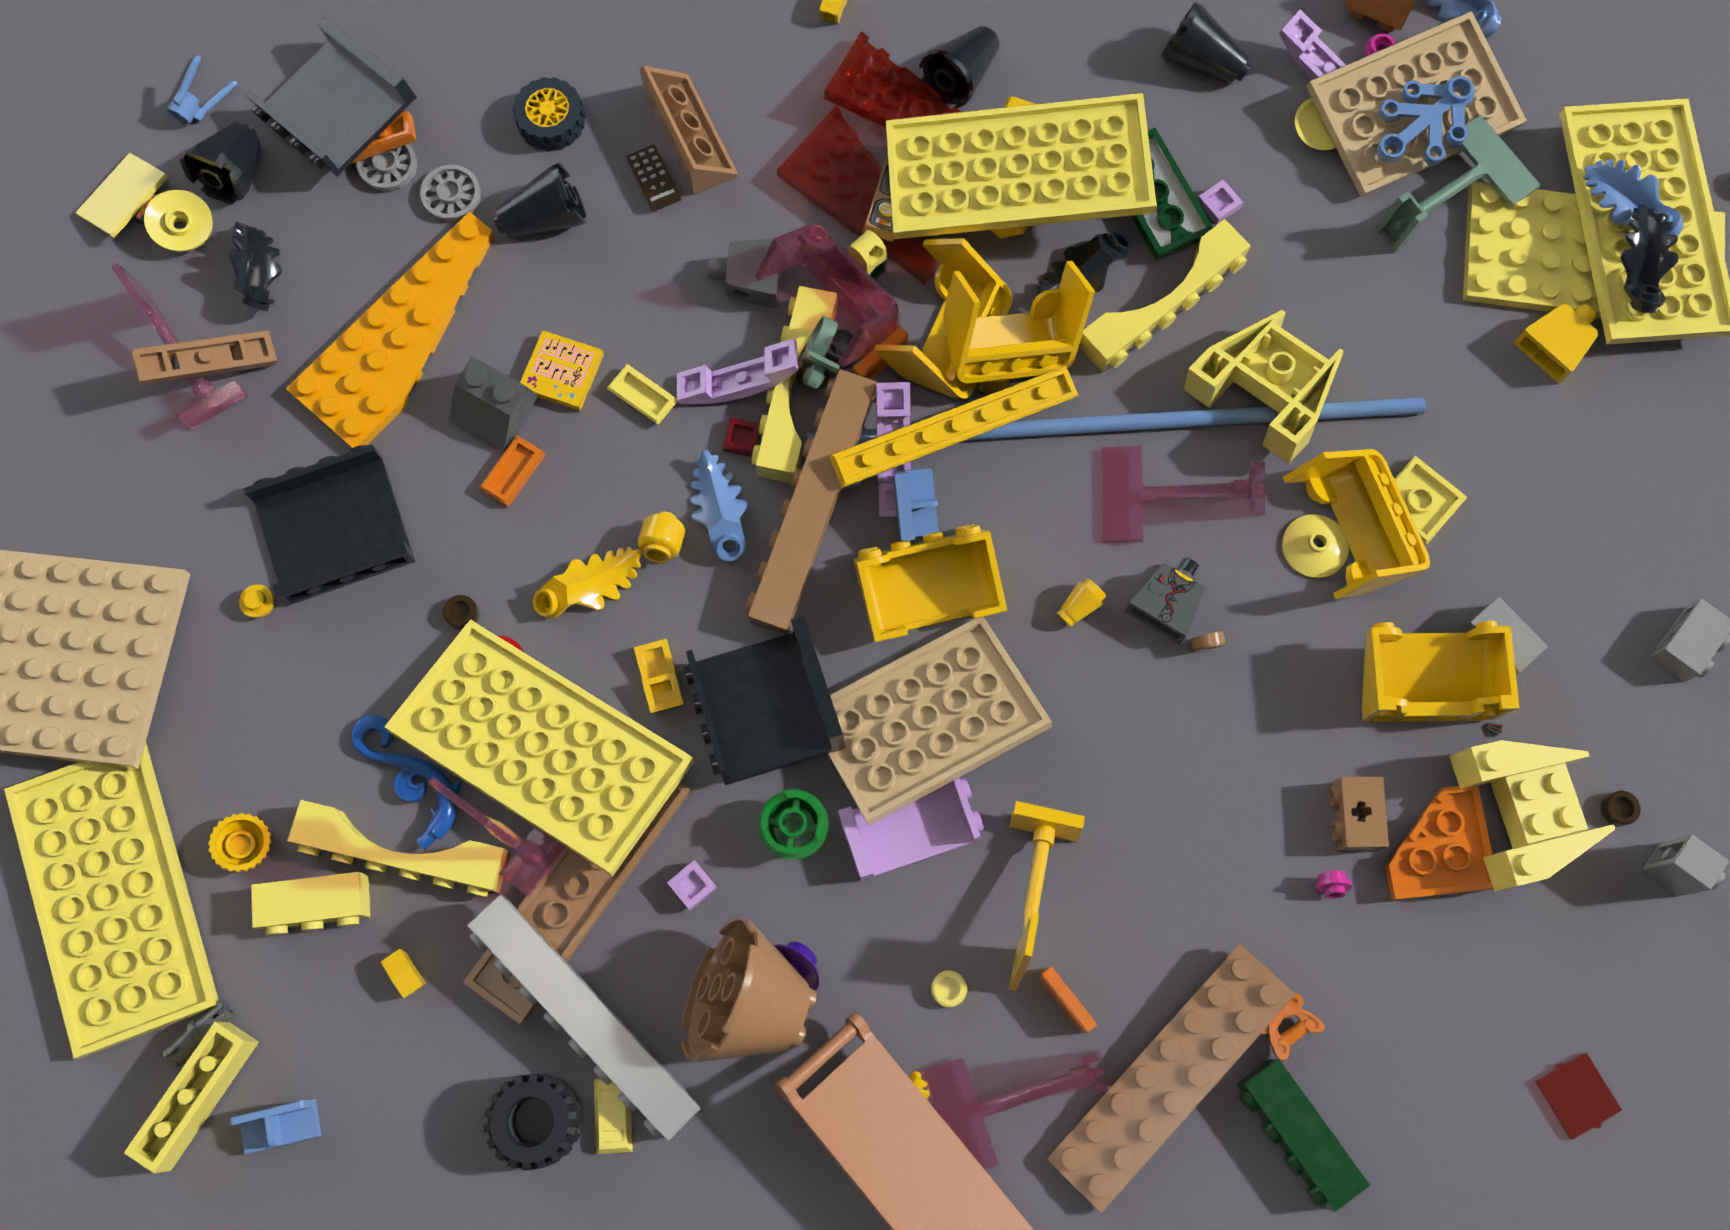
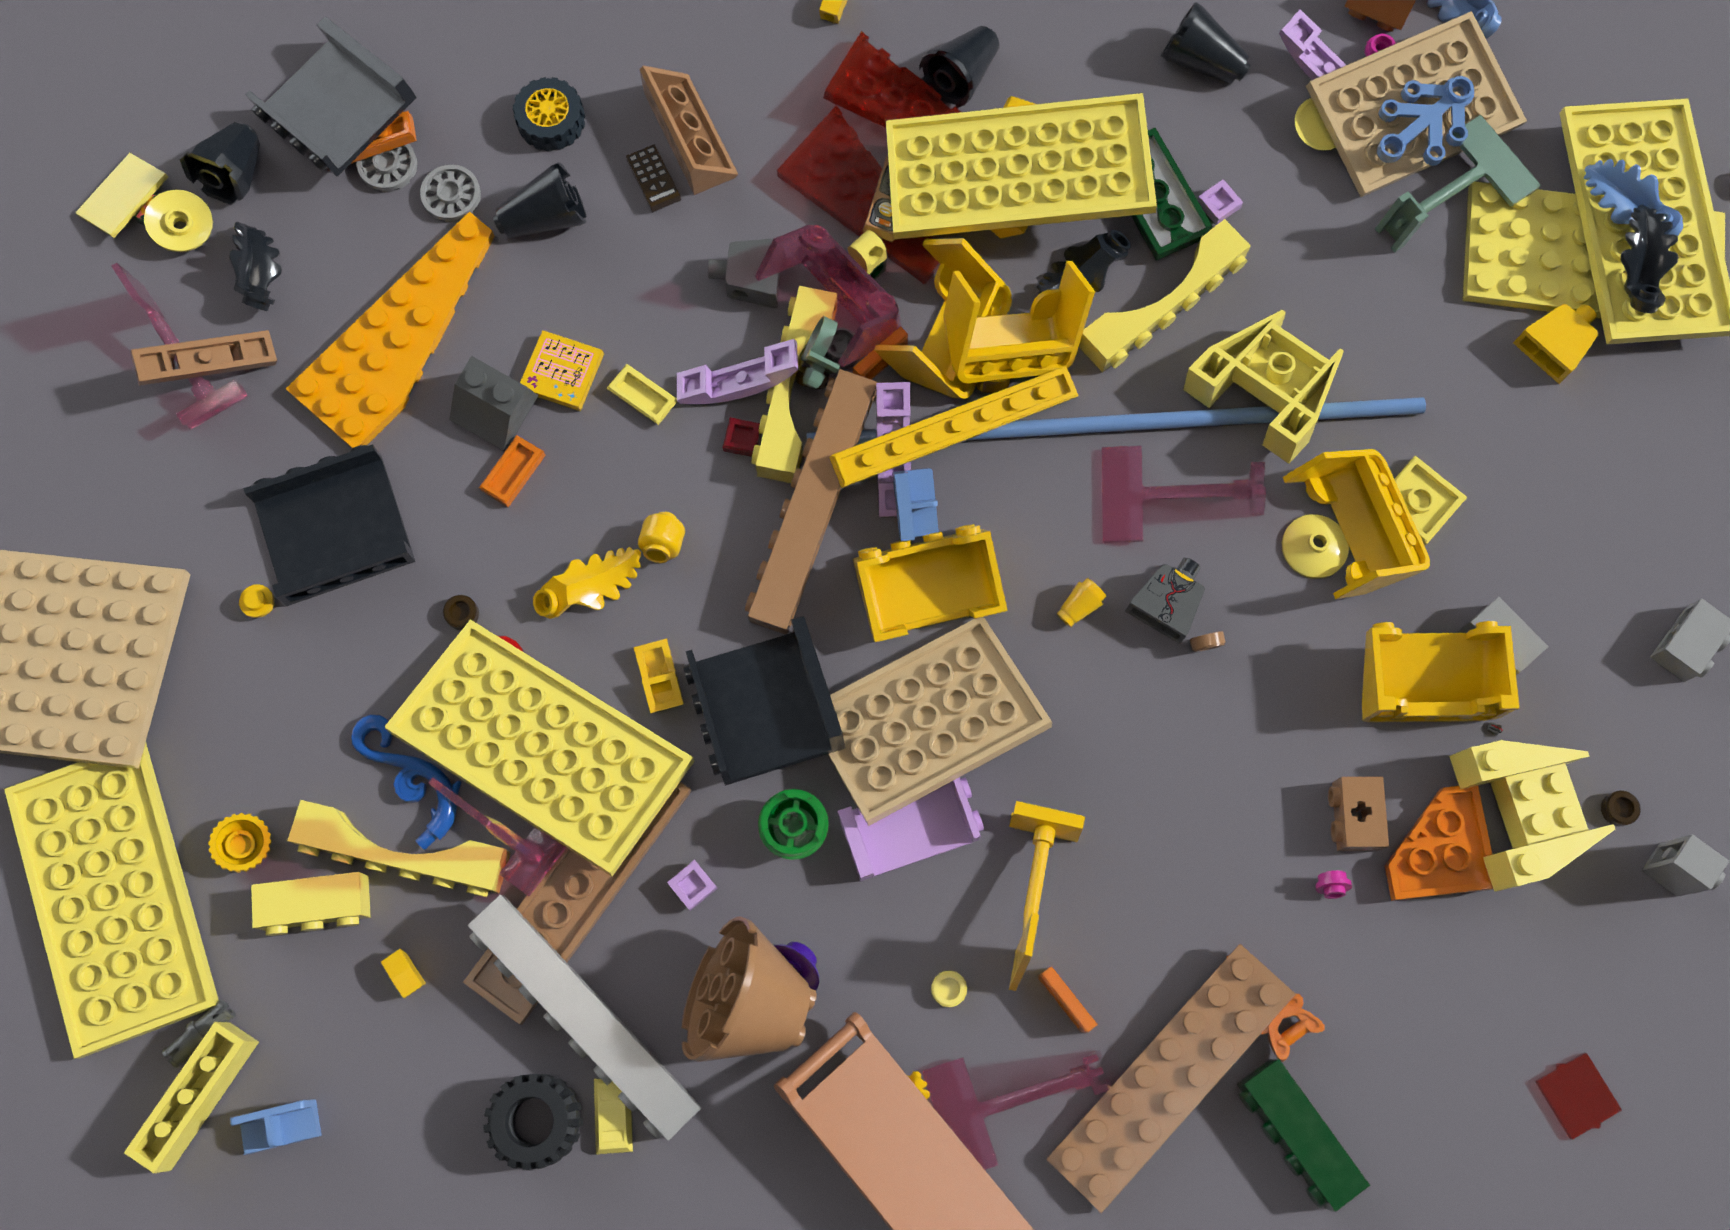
(185, 105): medium blue plant -> none
(718, 505): medium blue plant -> none

